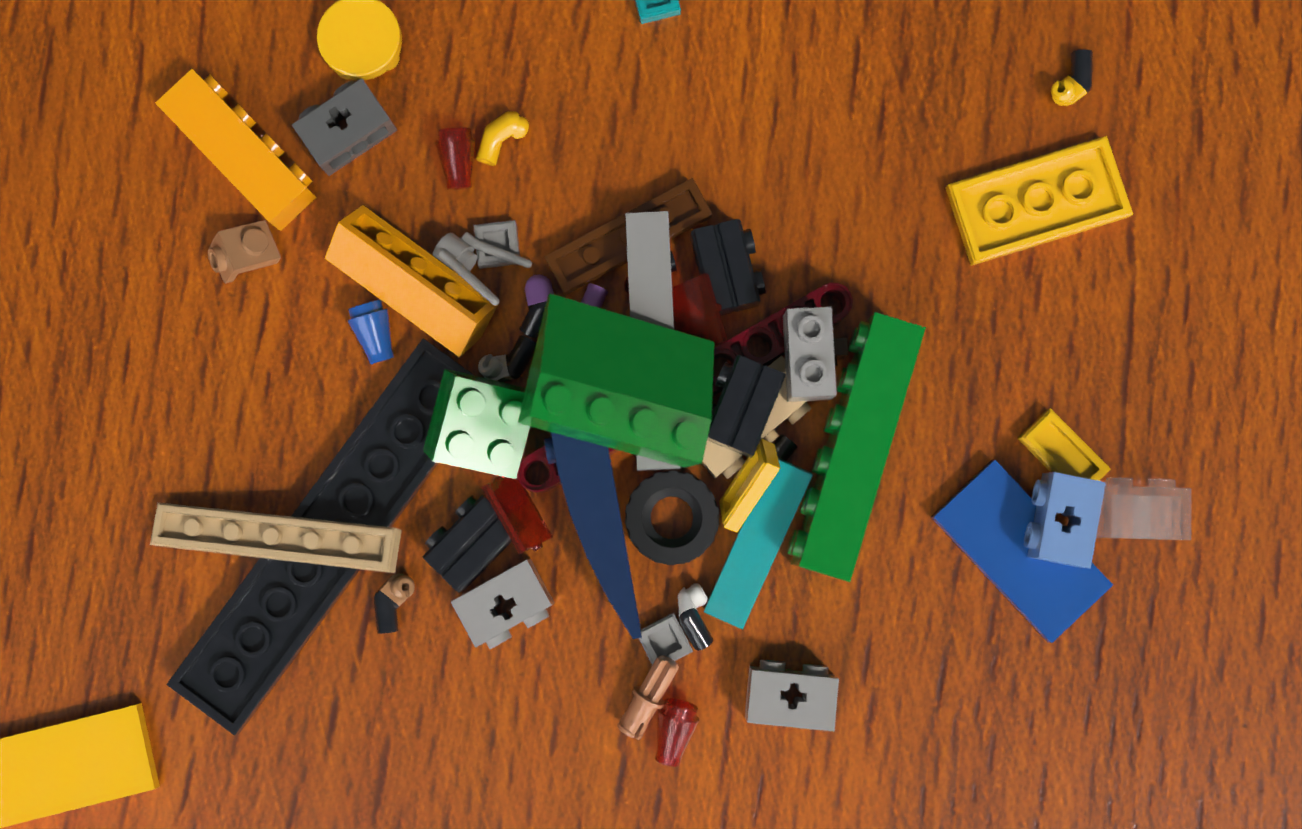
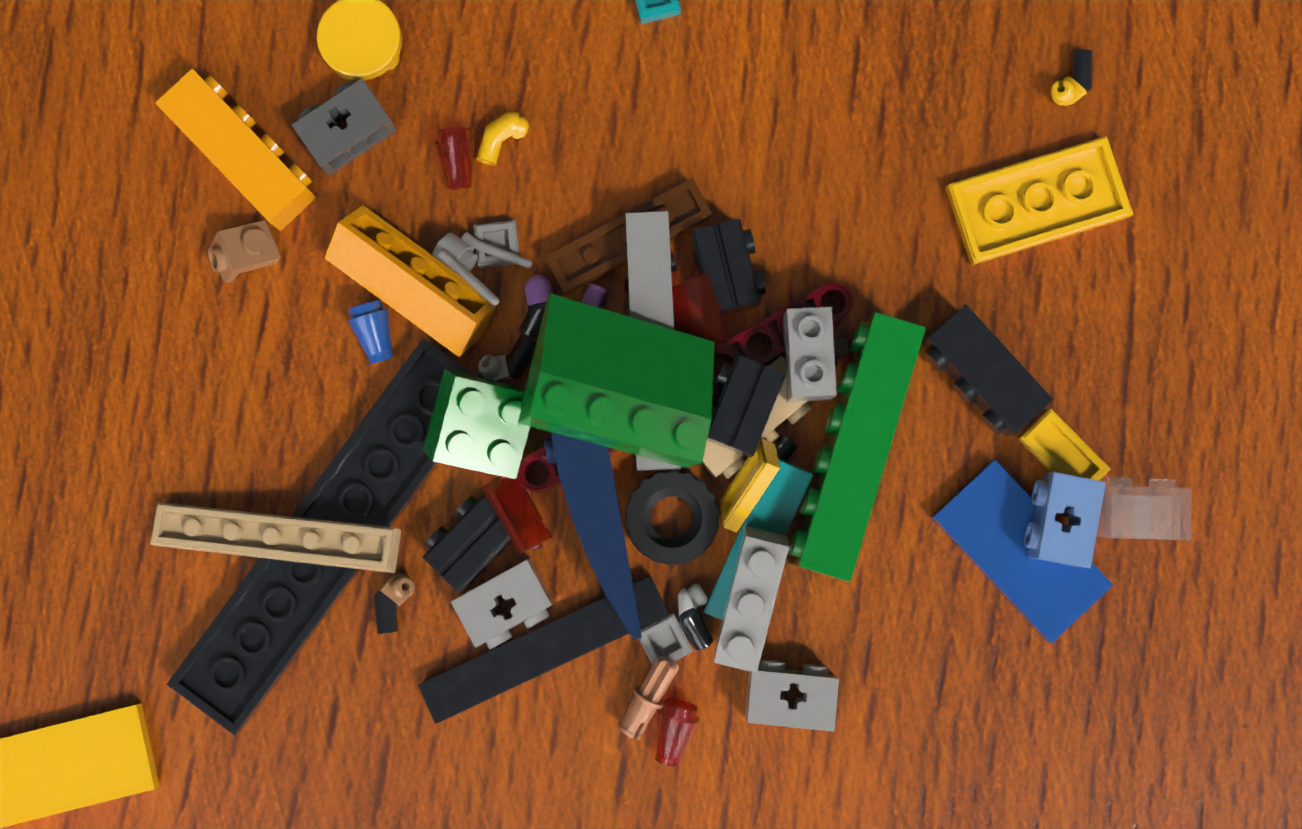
(535, 653): none -> black tile
(751, 599): none -> light grey brick
(985, 372): none -> black brick

